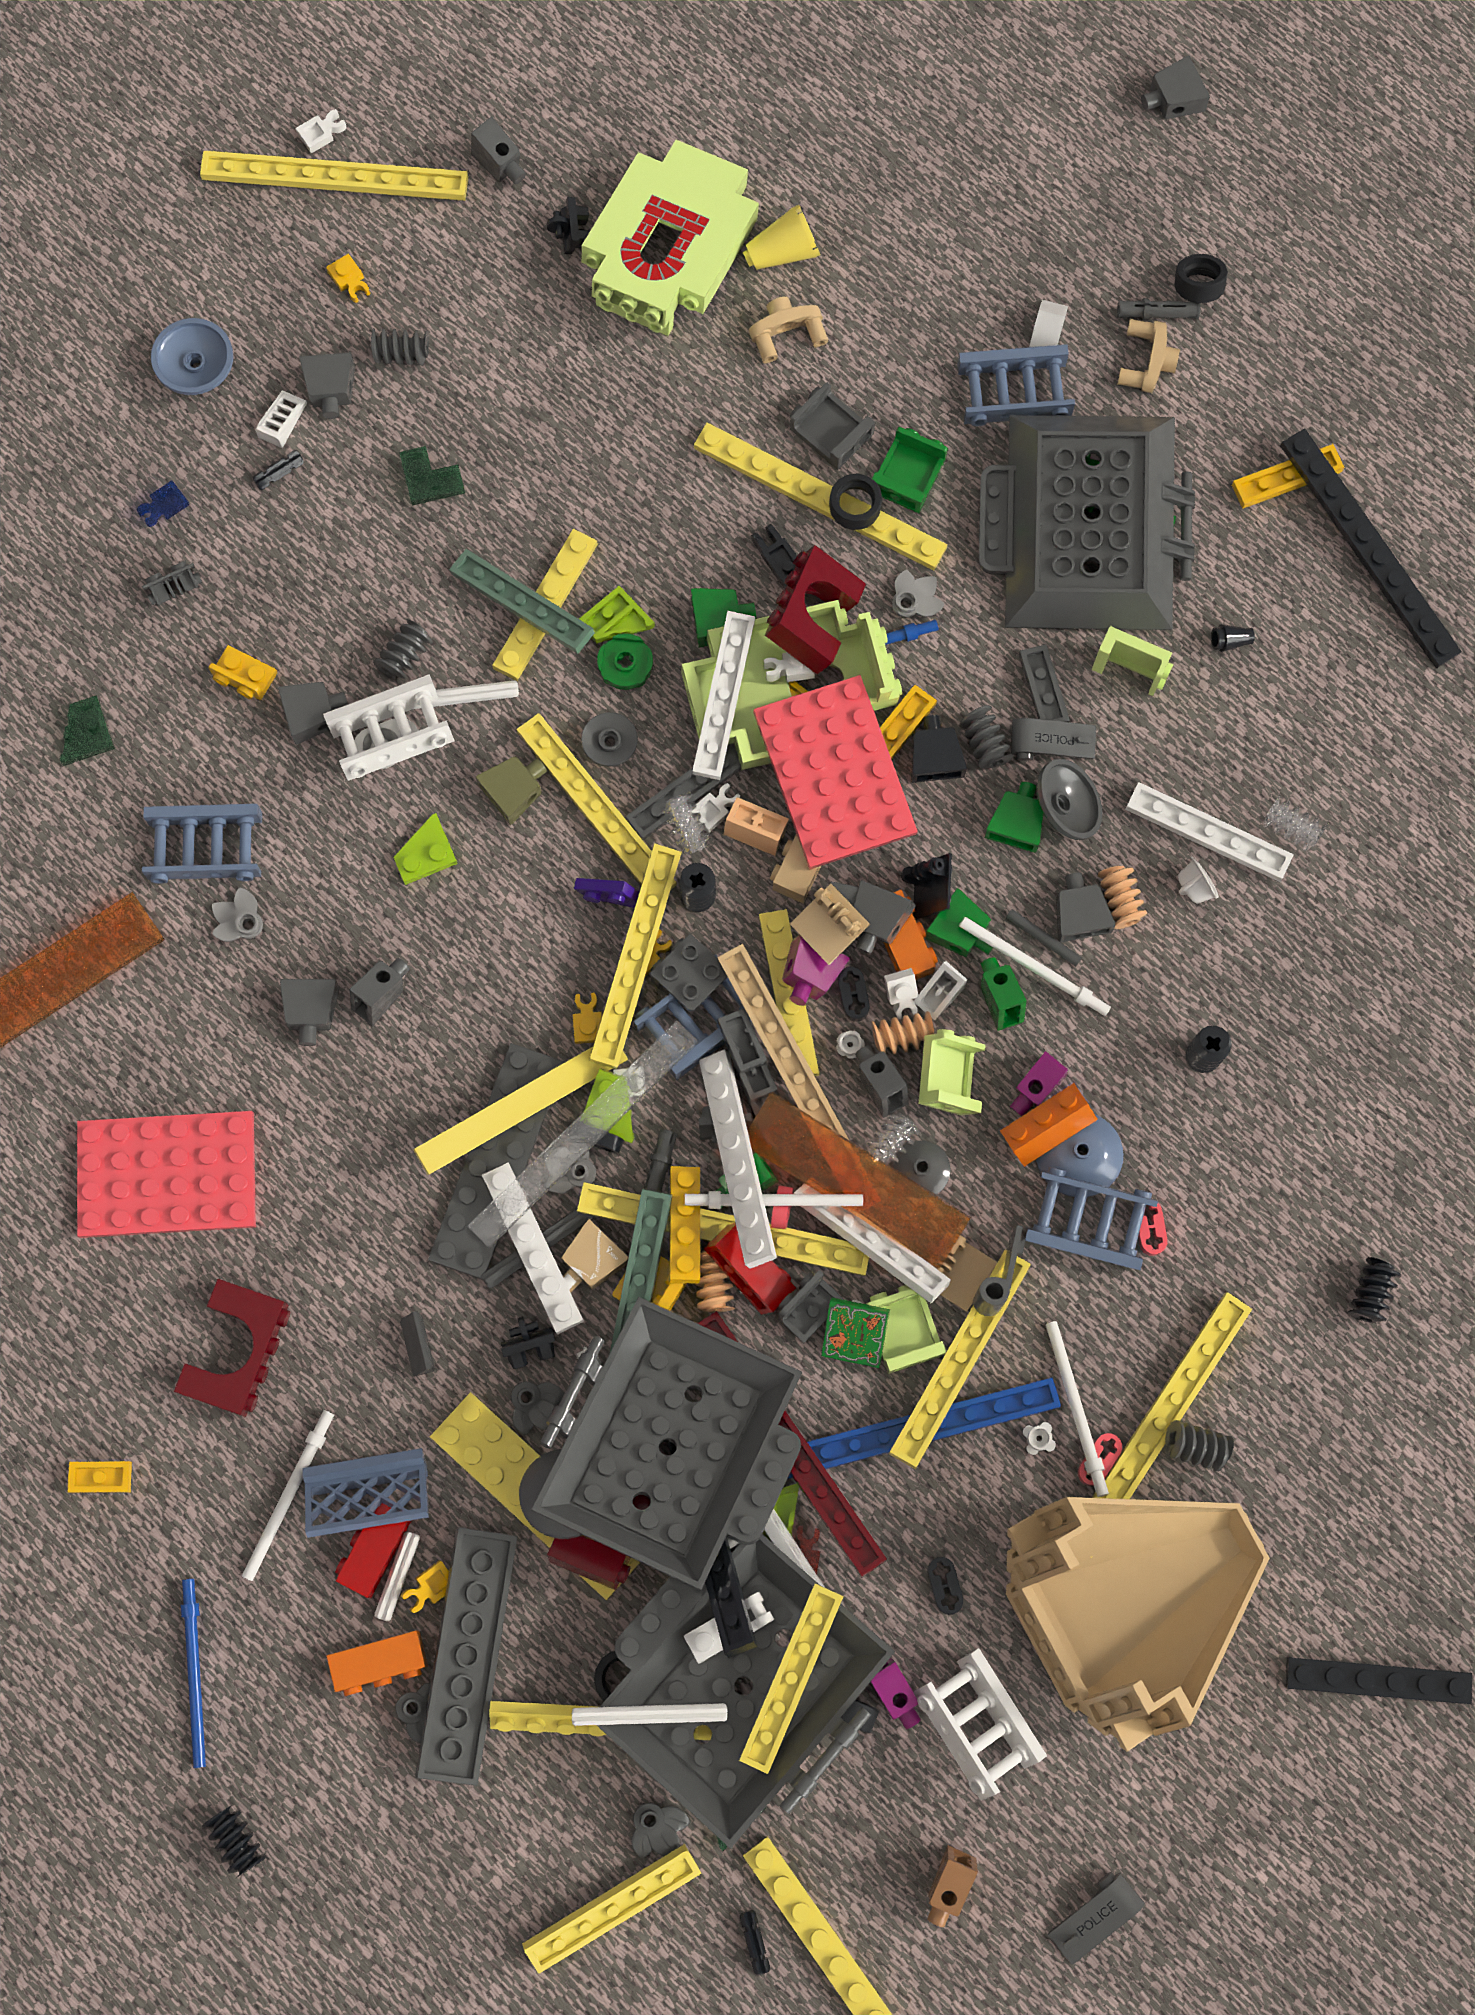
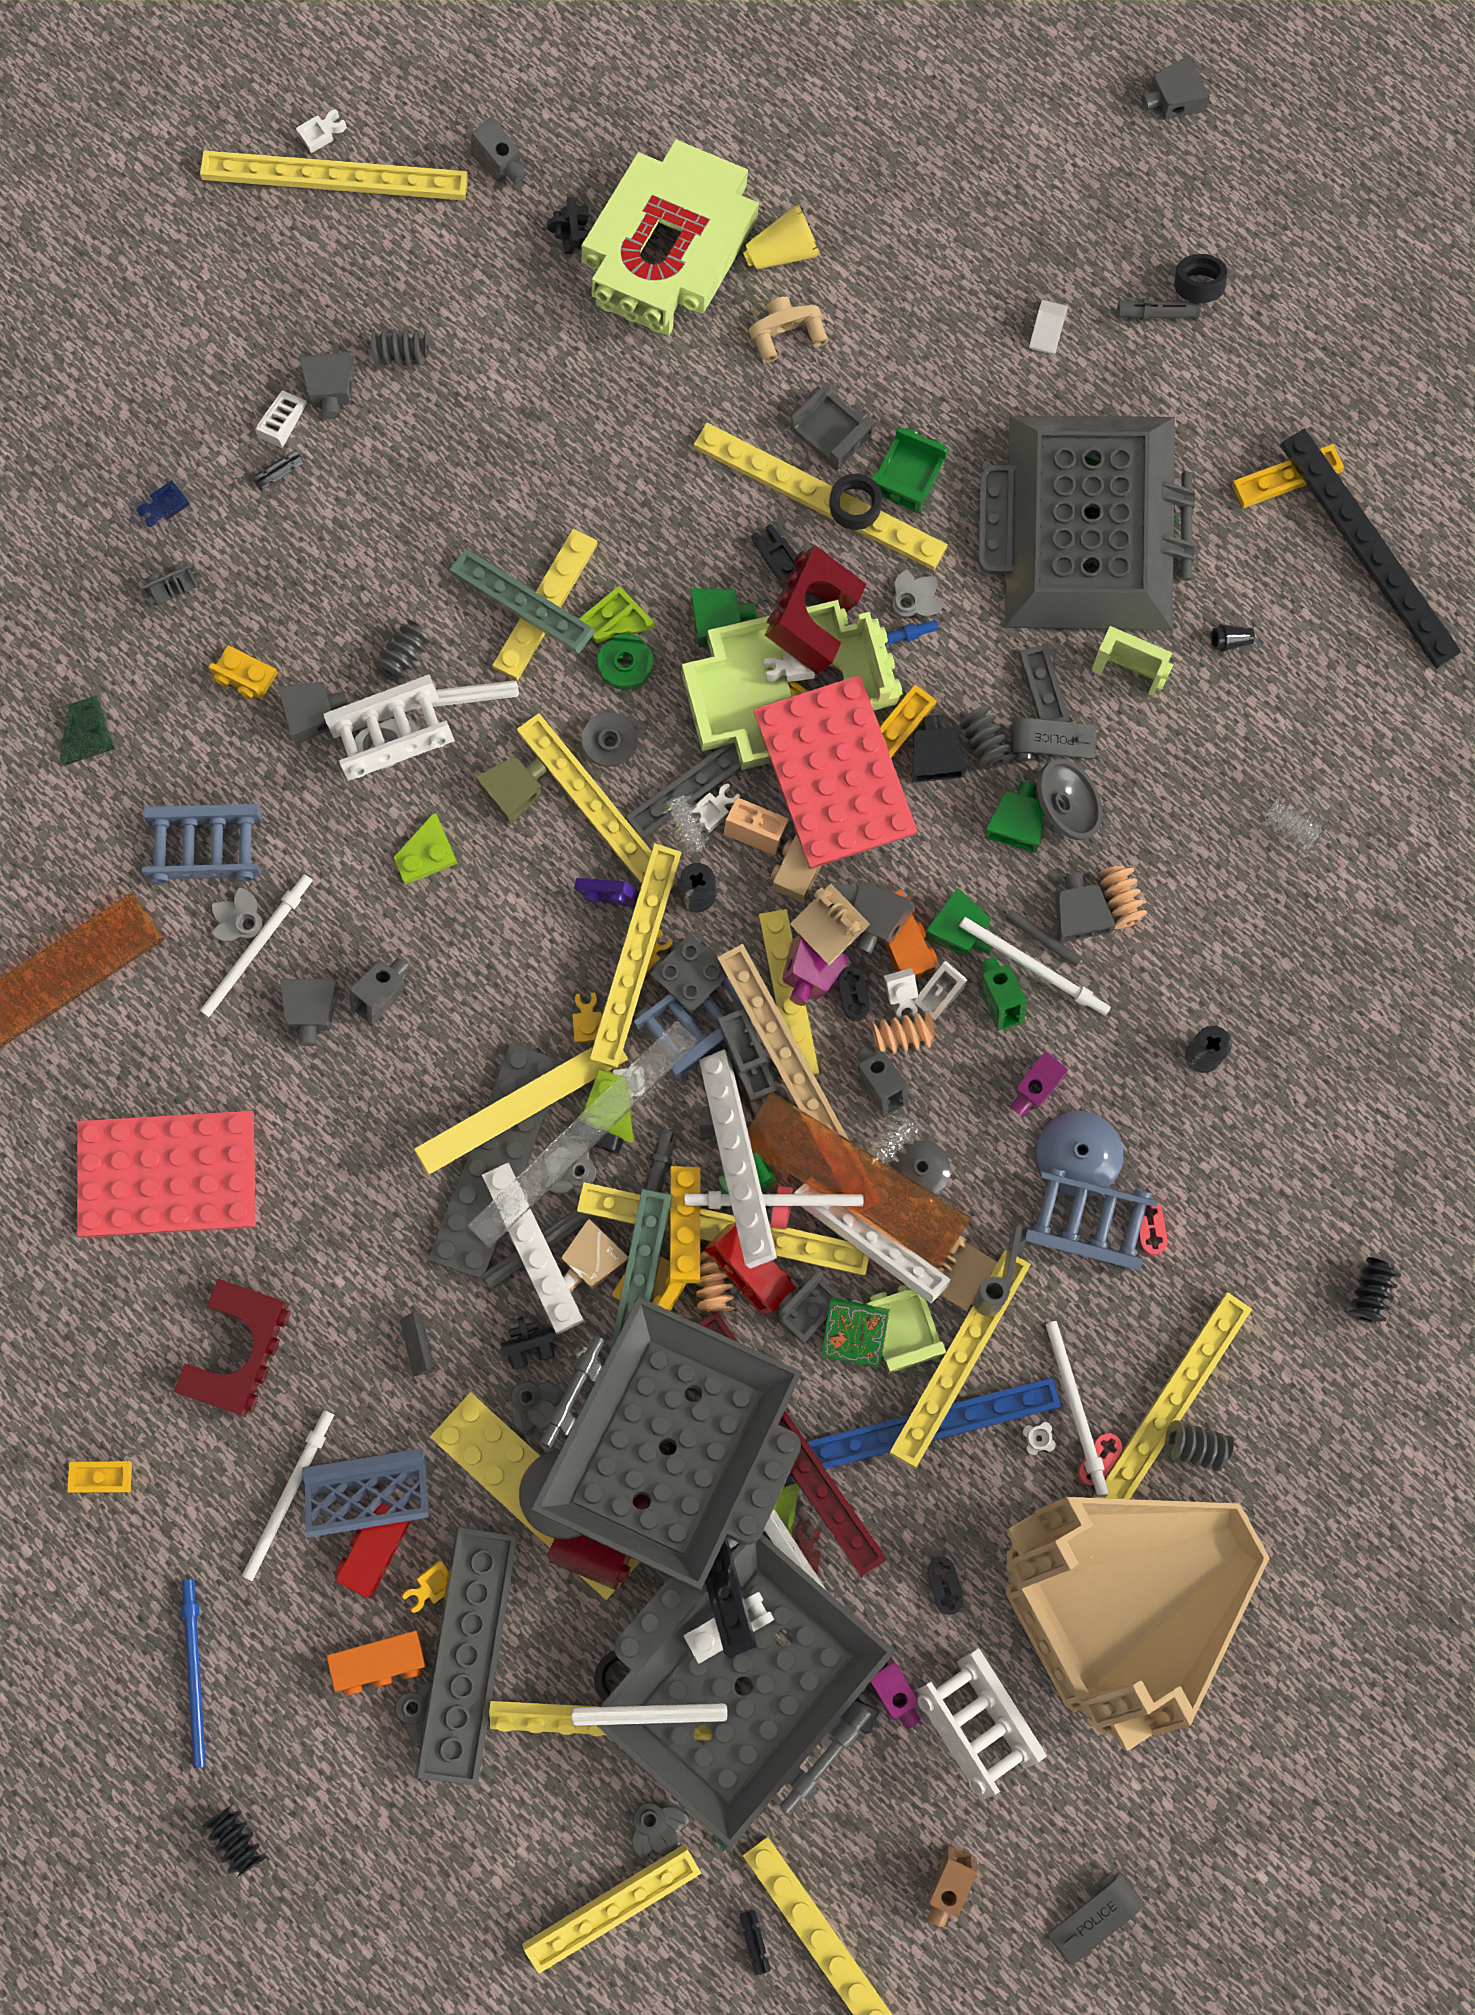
(190, 343): sand blue dish -> none
(290, 901): none -> white bar
(348, 275): yellow plate -> none
(397, 1576): white axle -> none
(429, 484): clear green plate -> none
(723, 695): white plate -> none
(791, 1678): light yellow plate -> none
(846, 1037): white plate -> none
(931, 885): black hinge -> none
(948, 1072): yellowish green panel -> none
(1025, 361): sand blue fence -> none
(1048, 1124): orange brick -> none
(1161, 357): tan connector -> none
(1196, 883): white piece -> none
(1209, 832): white plate -> none
(1379, 1680): black plate -> none

